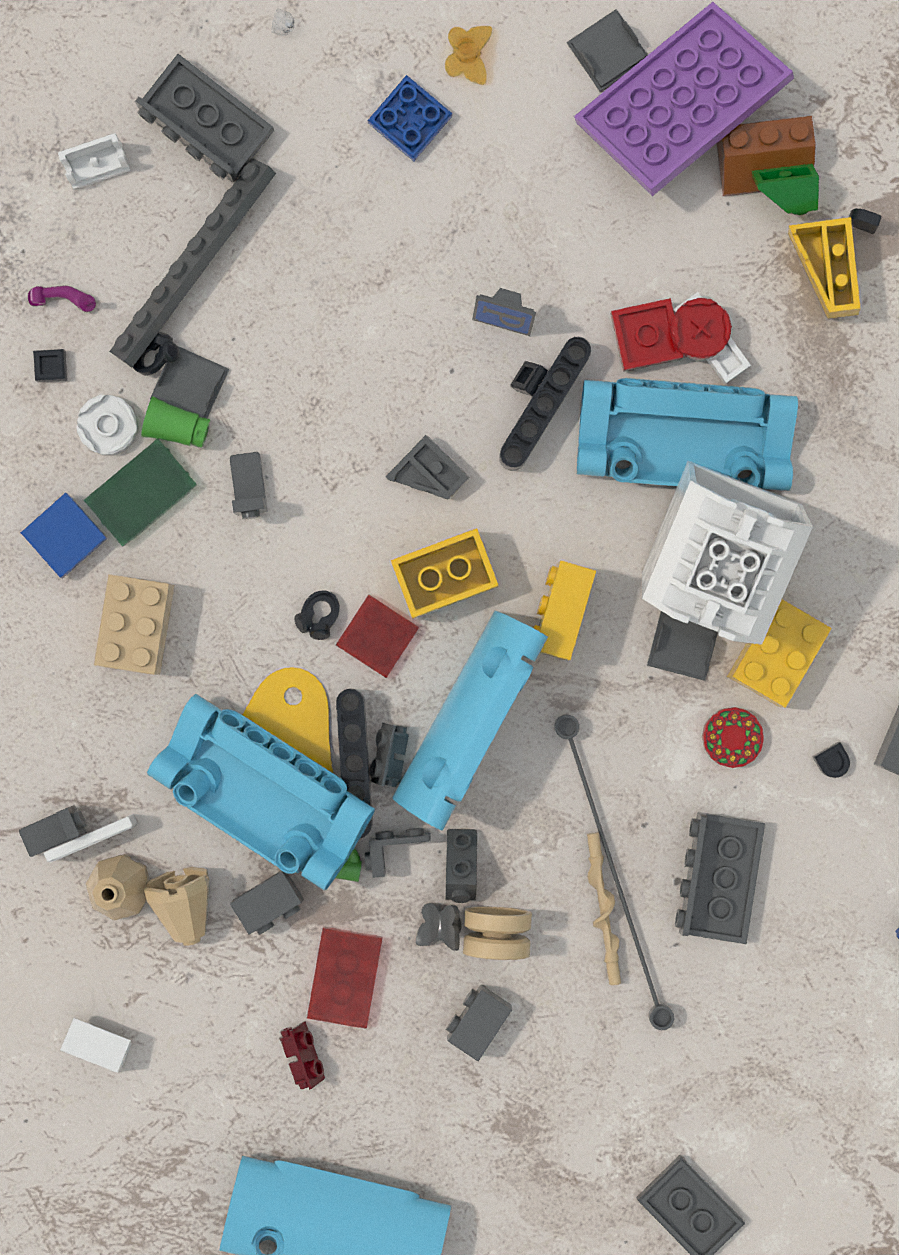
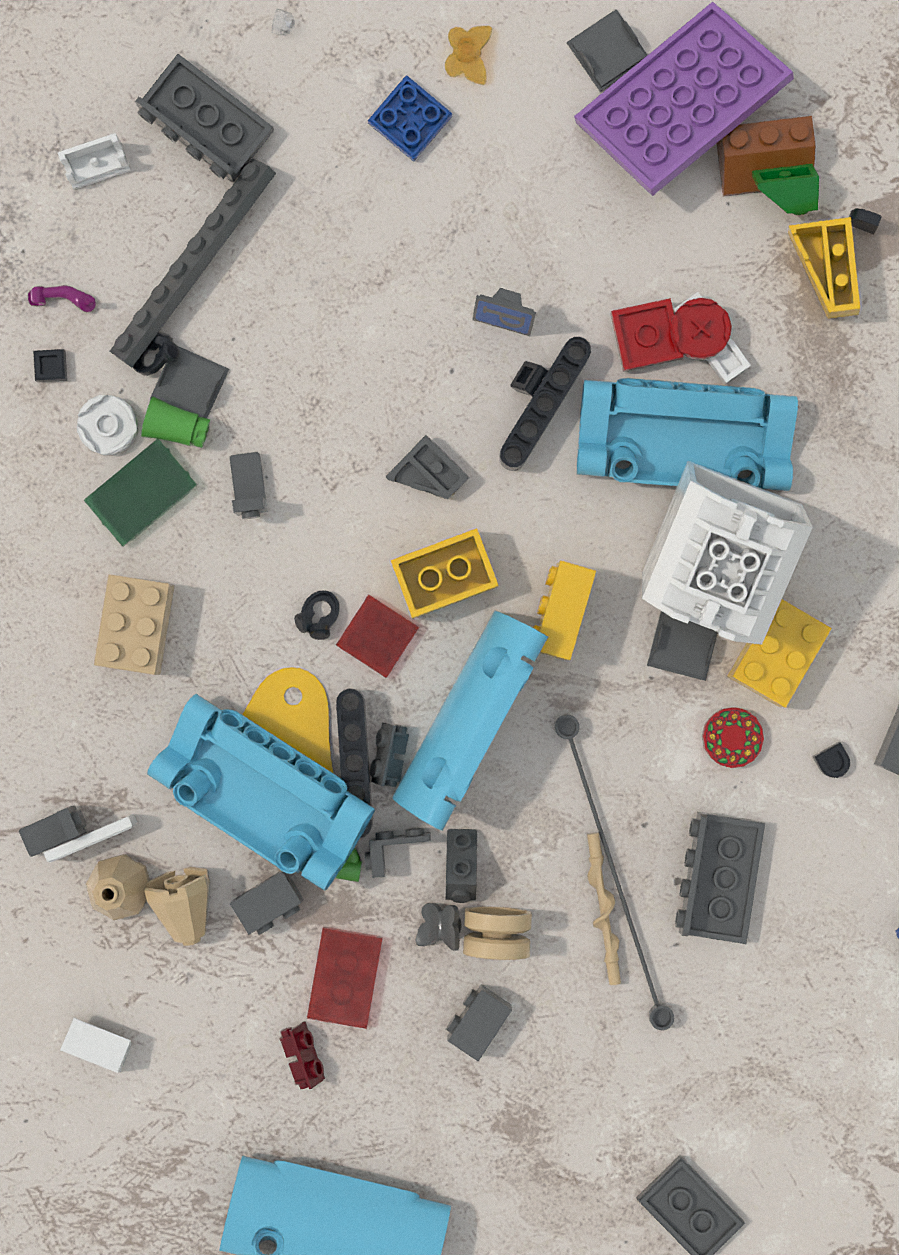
(64, 535): blue tile -> none

